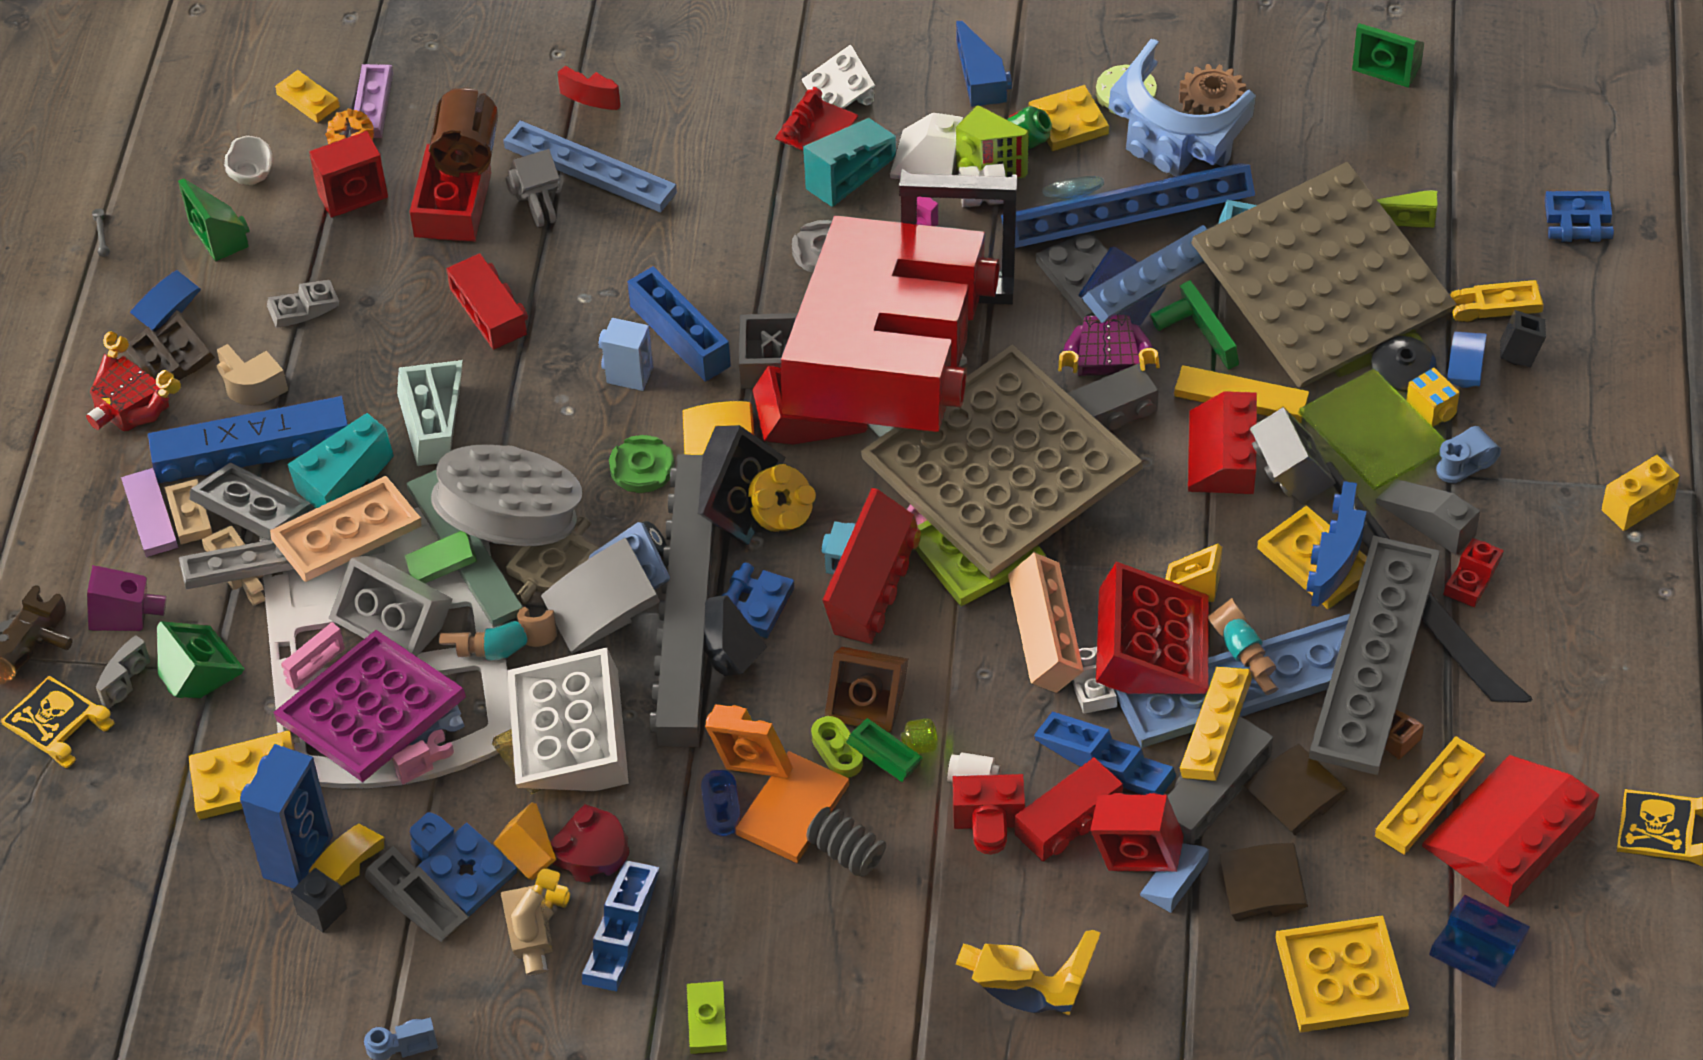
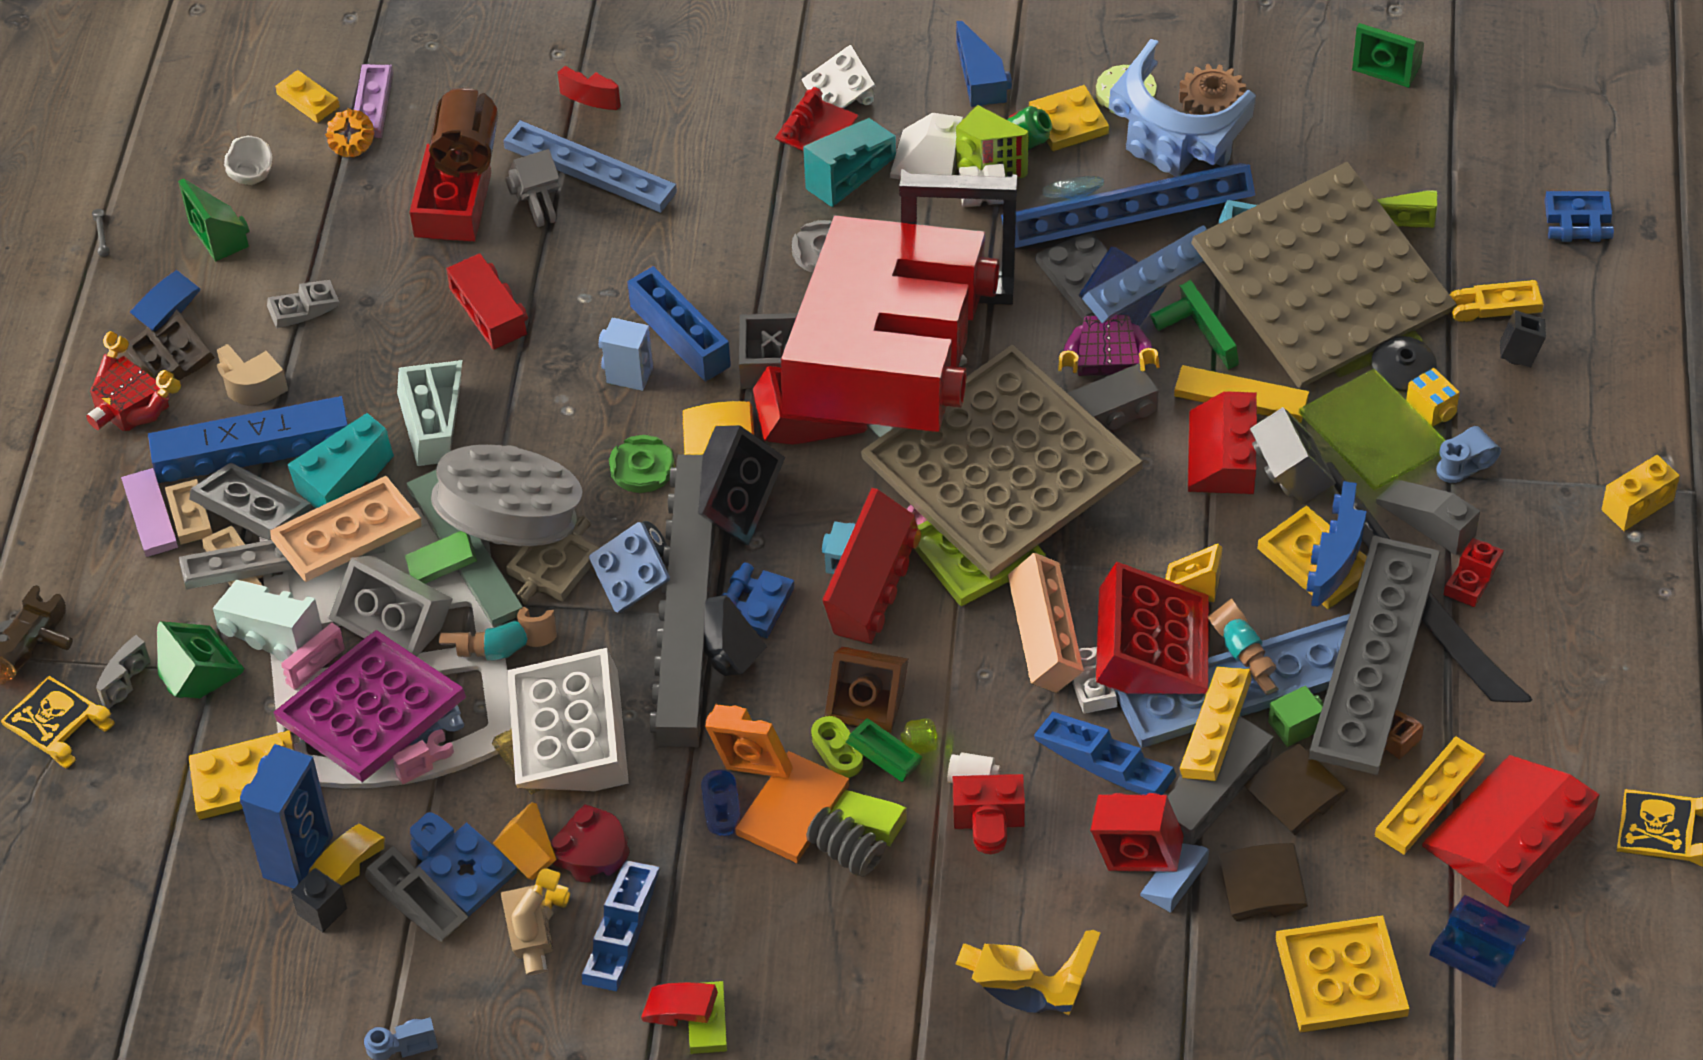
(120, 600): magenta torso -> none
(267, 619): none -> light aqua wedge
(348, 174): red brick -> none
(600, 596): light grey slope -> none
(678, 1002): none -> red slope
(764, 501): yellow plate -> none
(876, 815): none -> lime slope
(927, 211): dark pink plate -> none
(1065, 810): red brick -> none
(1295, 715): none -> bright green brick
(1467, 359): blue slope -> none

